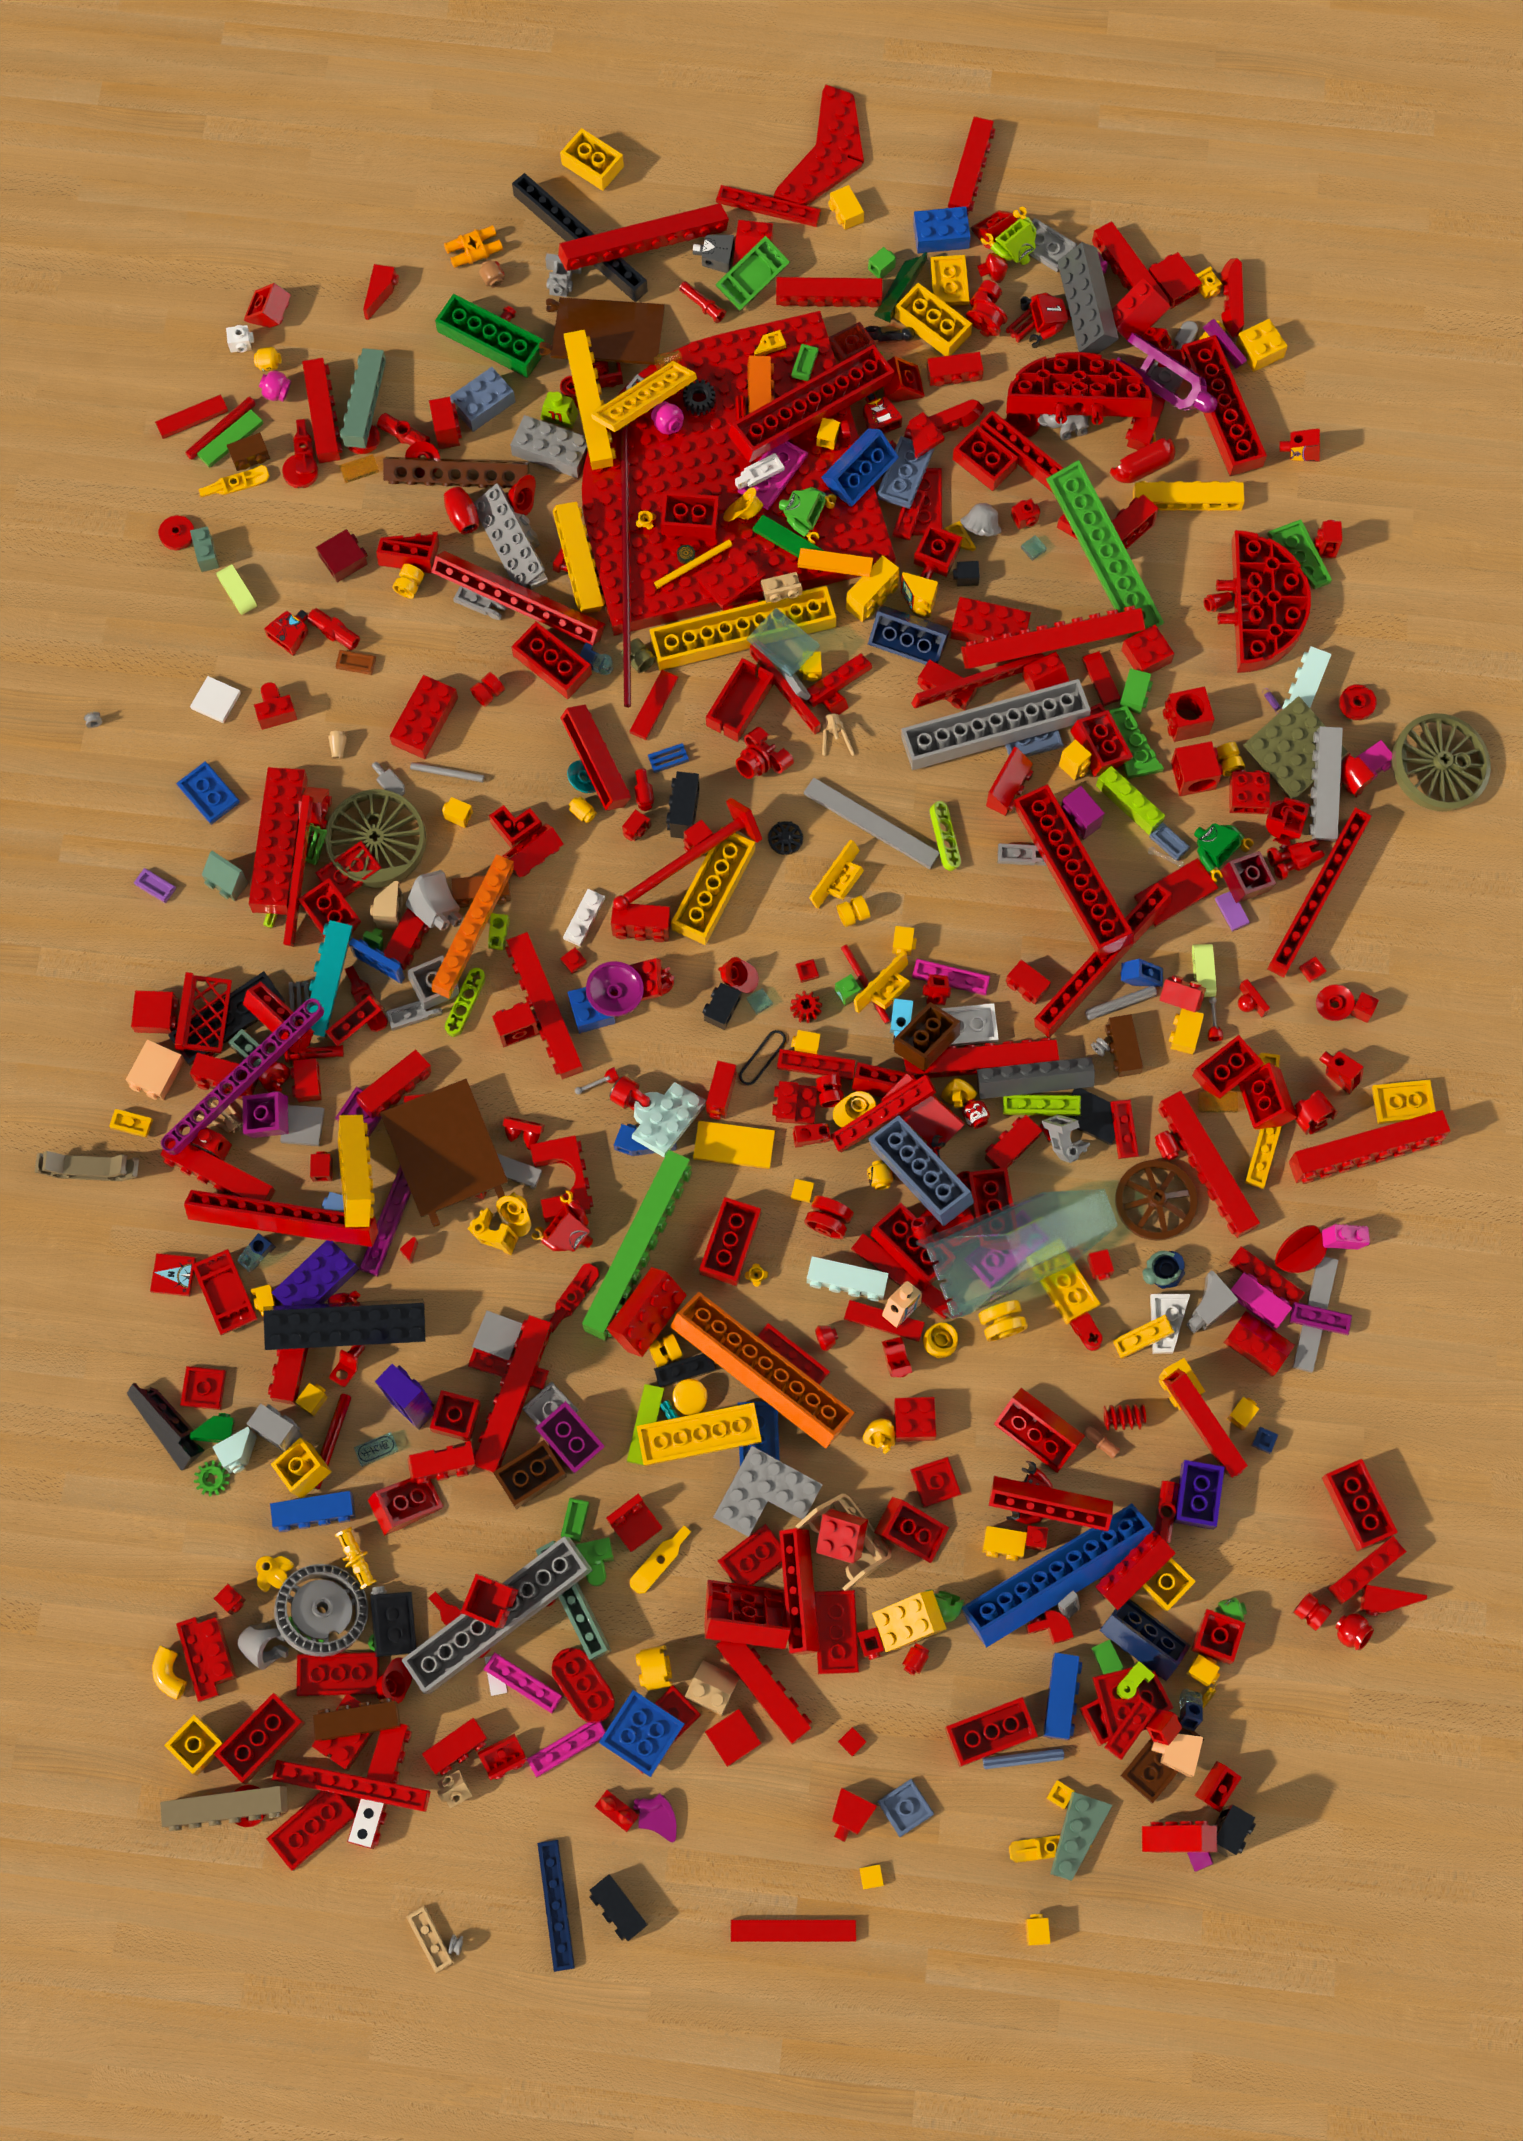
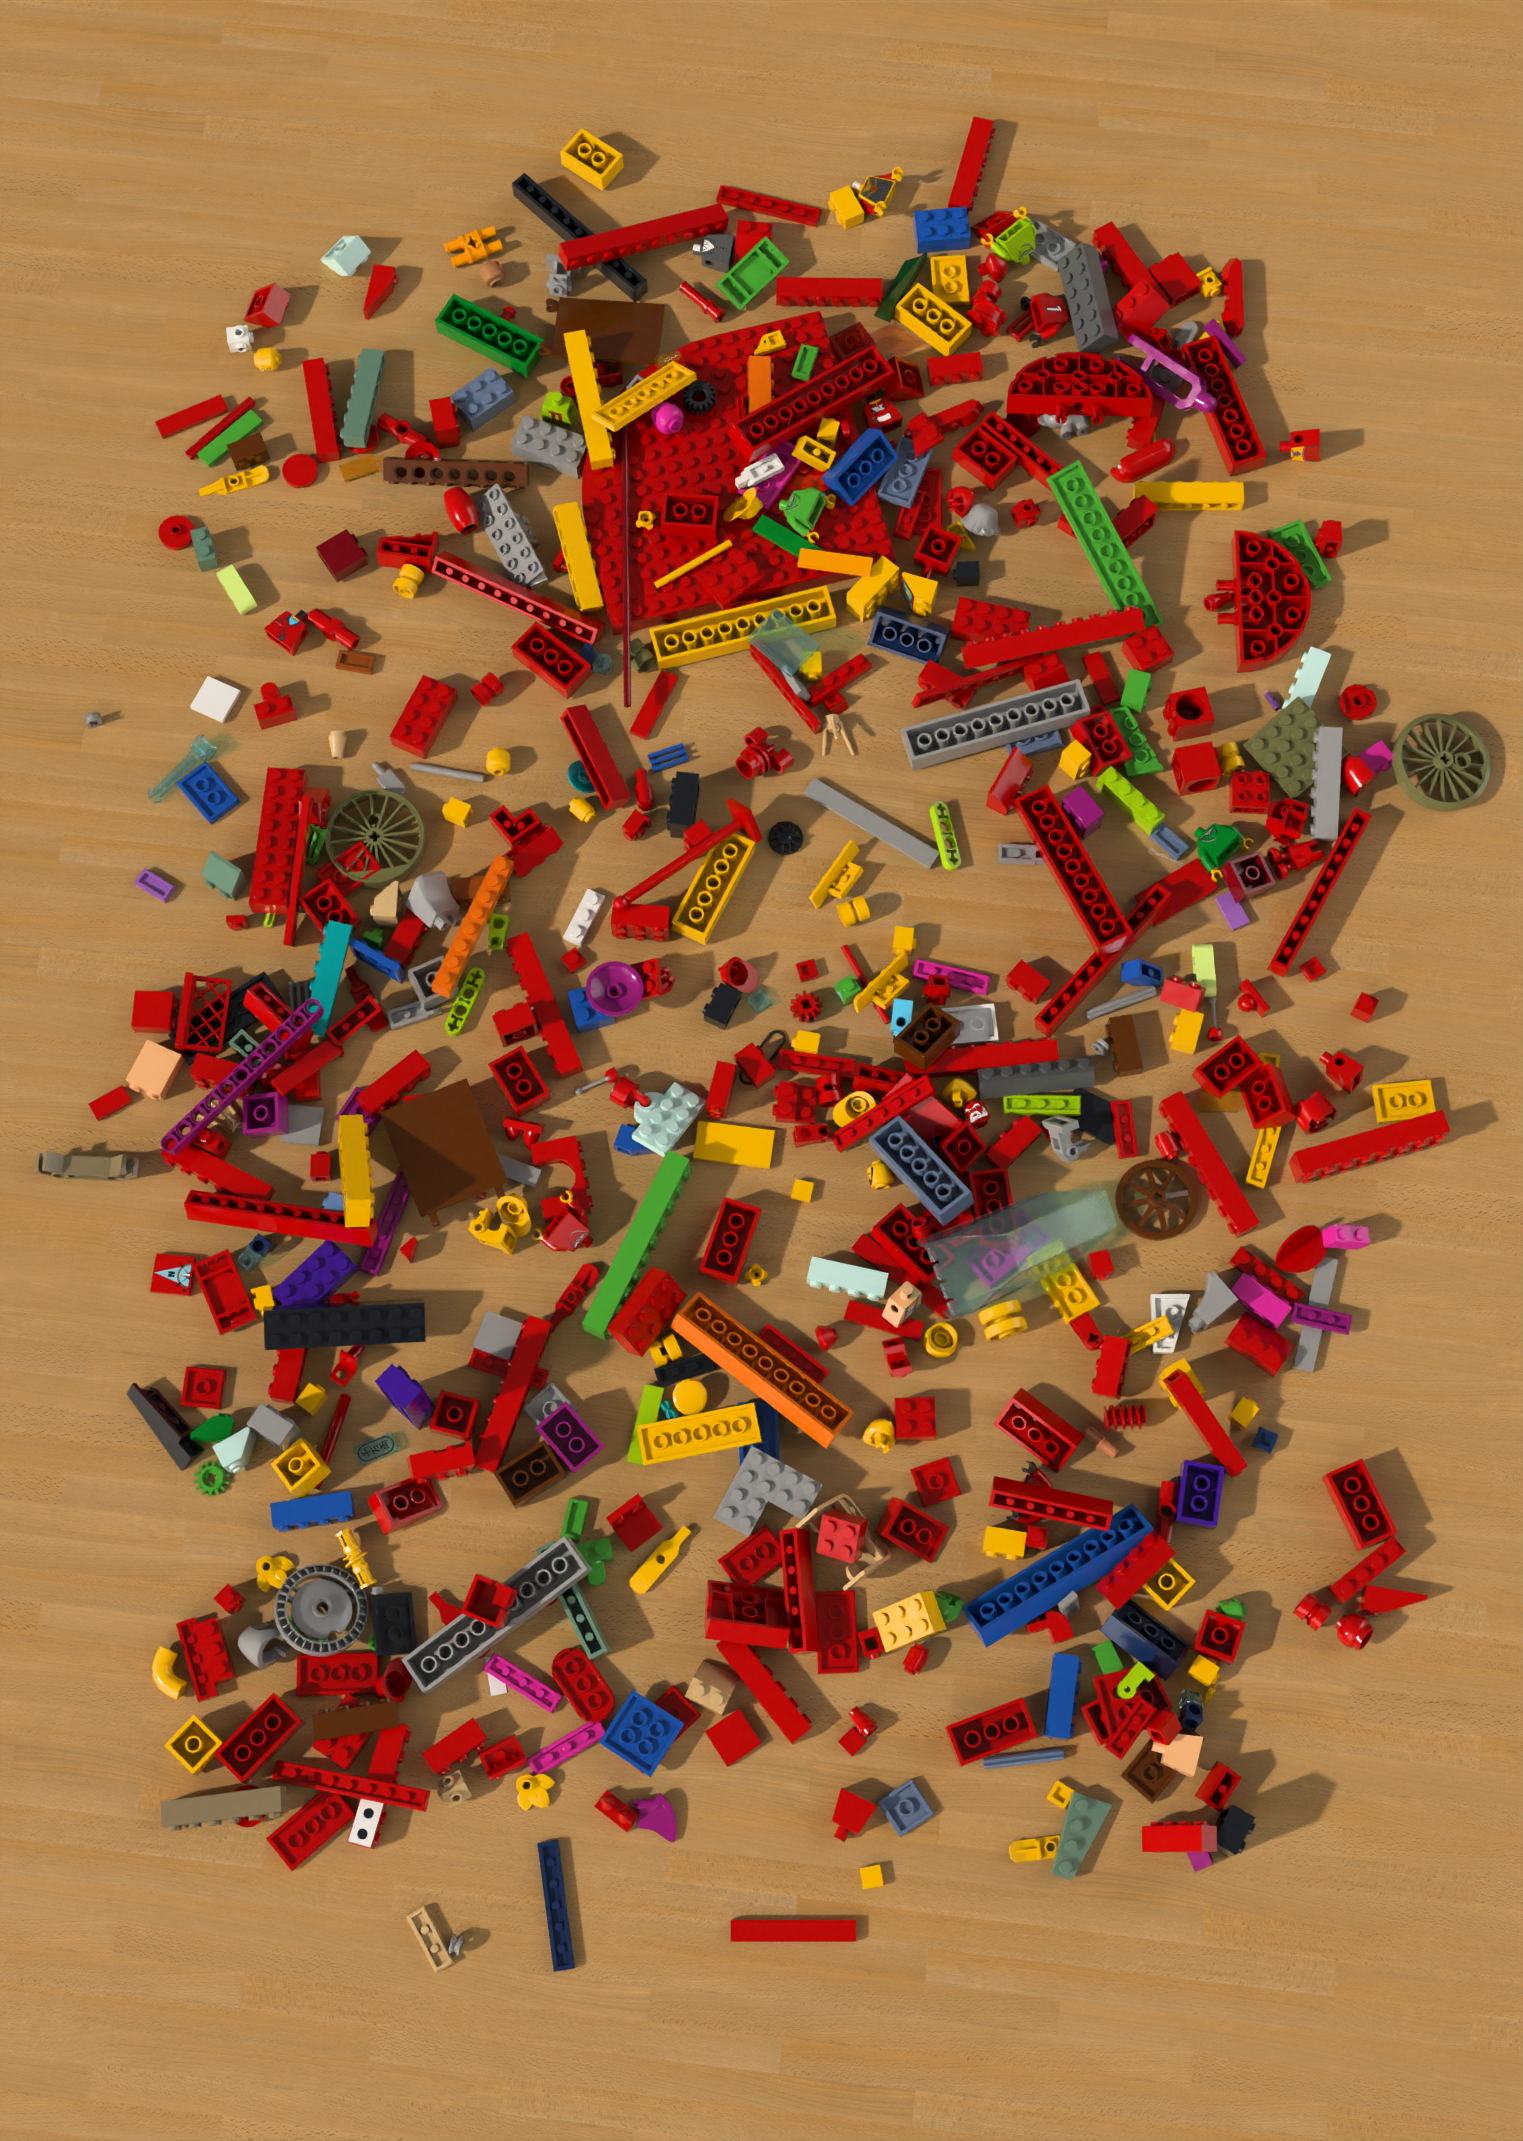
(110, 1103): none -> red tile
(131, 1123): yellow plate -> none
(200, 749): none -> clear light blue piece
(237, 922): none -> red plate
(275, 386): dark pink piece -> none
(303, 456): red piece -> none
(306, 1067): none -> red tile
(346, 255): none -> light aqua slope
(478, 603): light grey hinge -> none
(498, 761): none -> yellow head
(520, 1081): none -> red brick
(522, 495): red piece -> none
(536, 1792): none -> yellow plate
(617, 1908): black brick -> none
(654, 1667): yellow brick -> none
(685, 554): tile -> none
(740, 700): red piece -> none
(754, 1065): none -> red brick
(781, 587): tan bracket -> none
(813, 453): none -> yellow brick
(829, 1217): red wheel -> none
(835, 154): red wing -> none
(863, 1723): none -> red cone
(875, 332): black piece -> none
(877, 192): none -> torso
(882, 263): bright green brick -> none
(960, 500): none -> red piece
(961, 1148): none -> red slope
(1033, 547): clear light blue tile -> none
(1037, 1930): yellow brick -> none
(1111, 1367): none -> red brick
(1164, 1269): piece -> none
(1261, 345): yellow brick -> none
(1335, 994): red dish -> none

